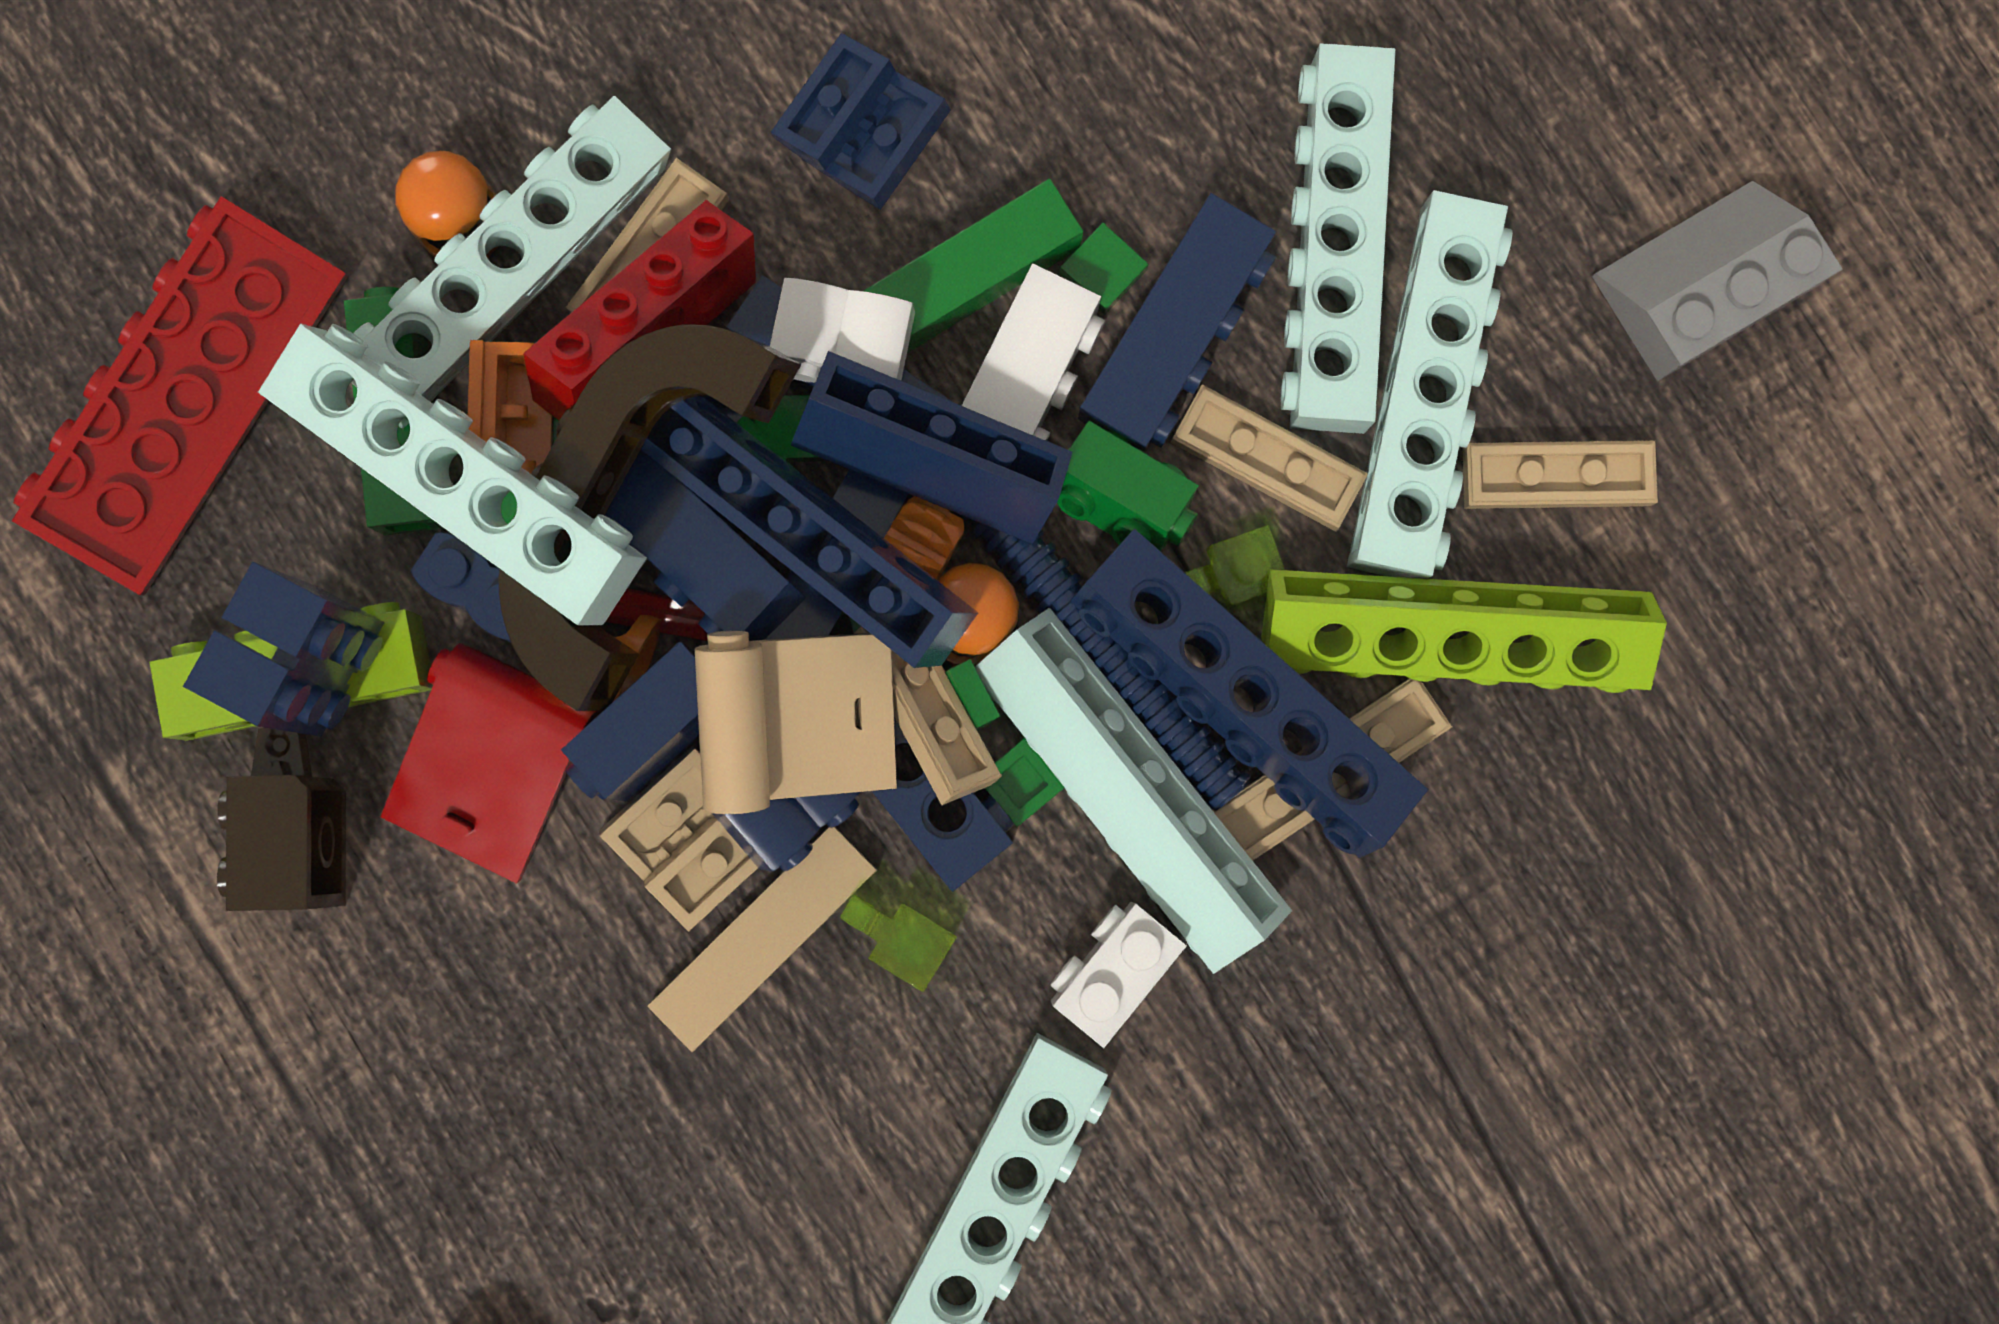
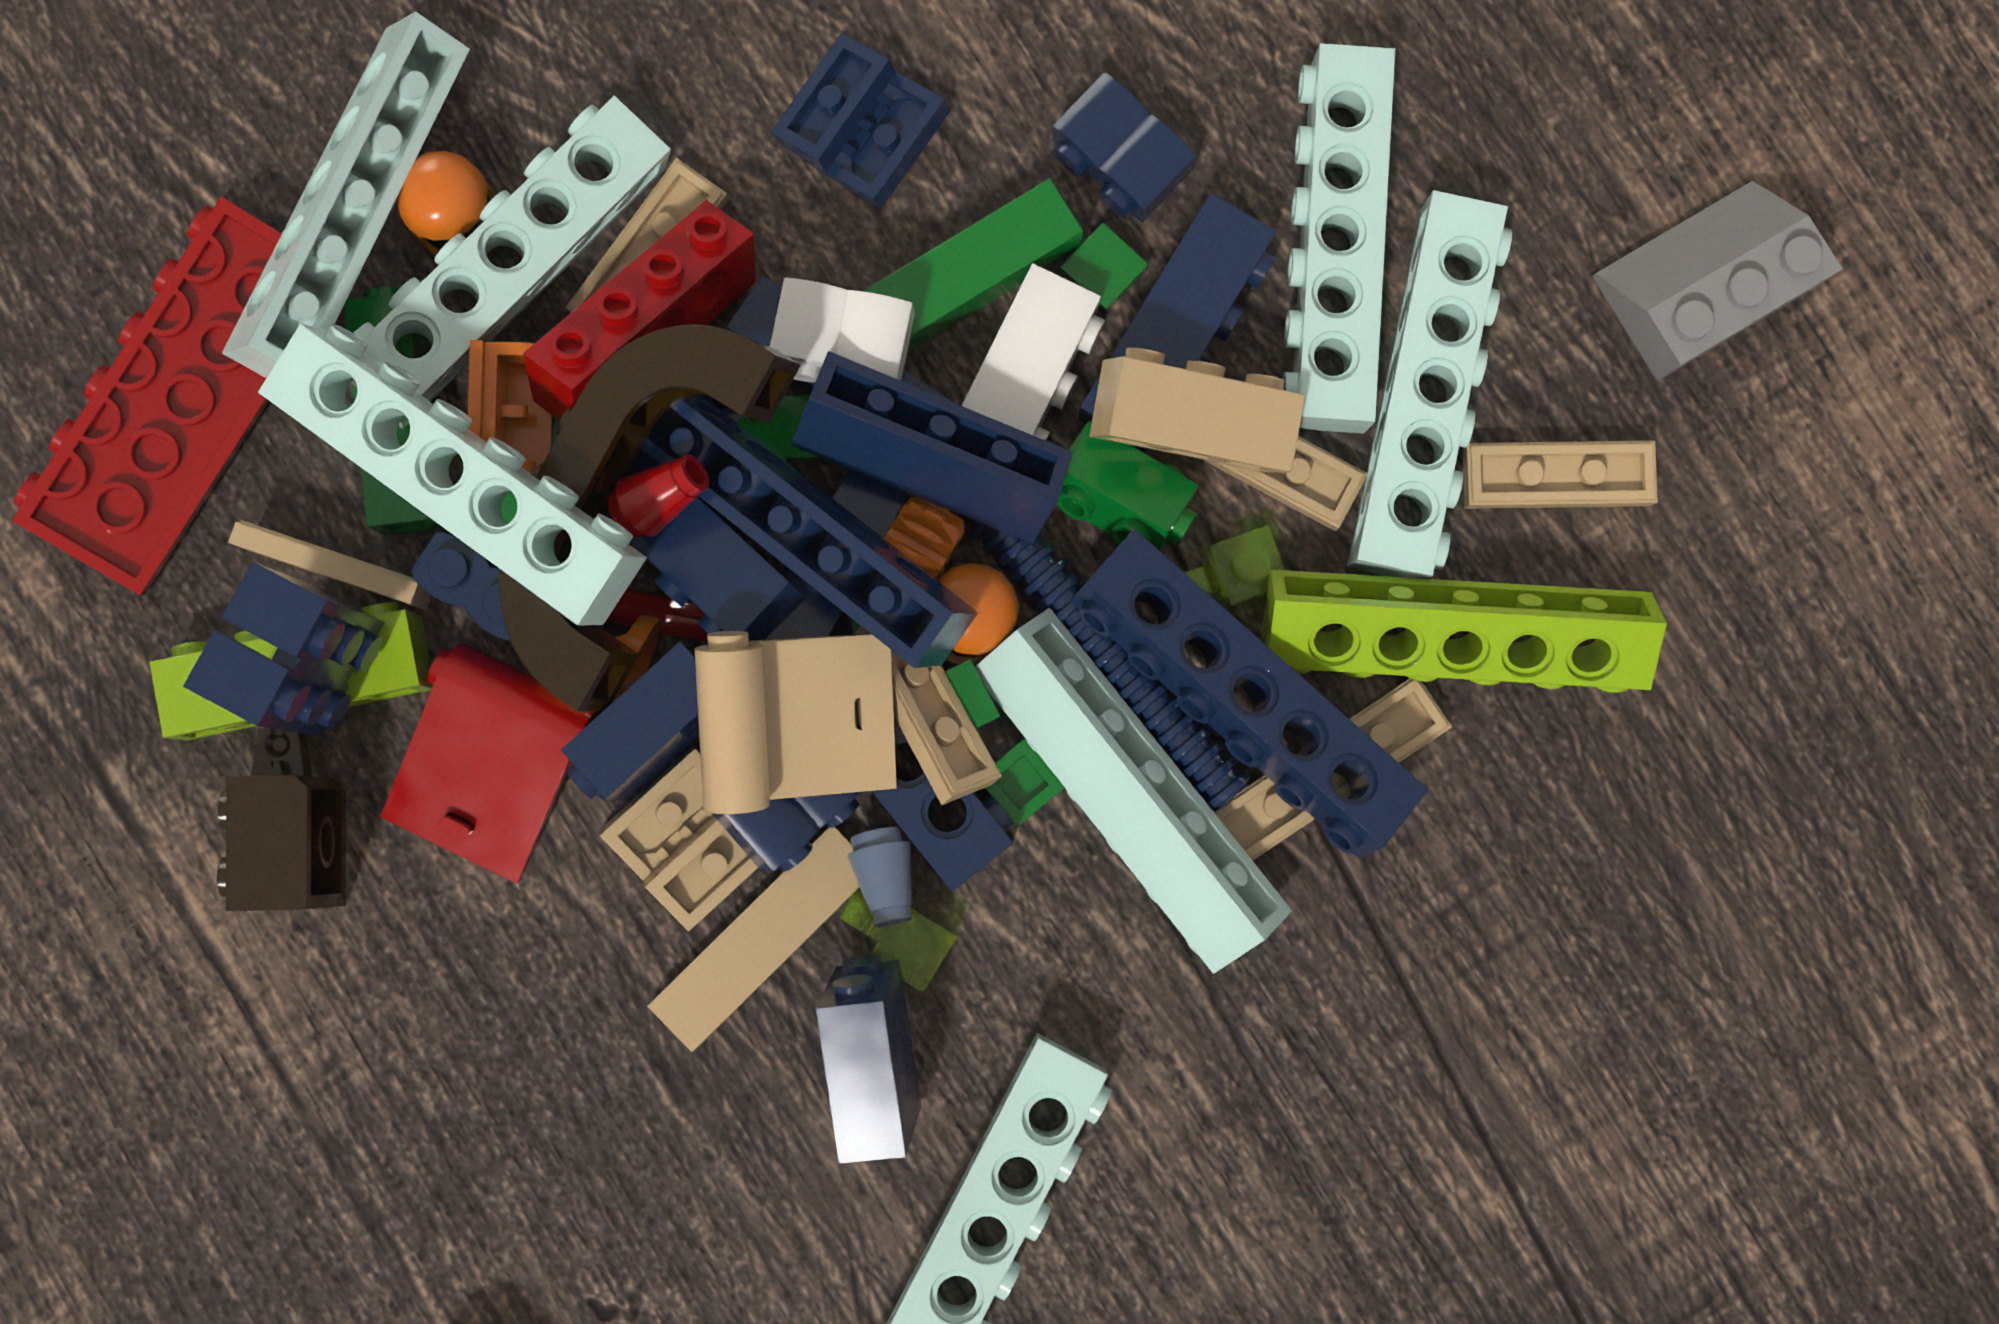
(329, 564): none -> tan tile
(349, 191): none -> light aqua brick
(656, 496): none -> red cone
(869, 1059): none -> brick
(884, 874): none -> sand blue cone
(1116, 973): white brick -> none
(1122, 149): none -> dark blue brick
(1197, 412): none -> tan brick

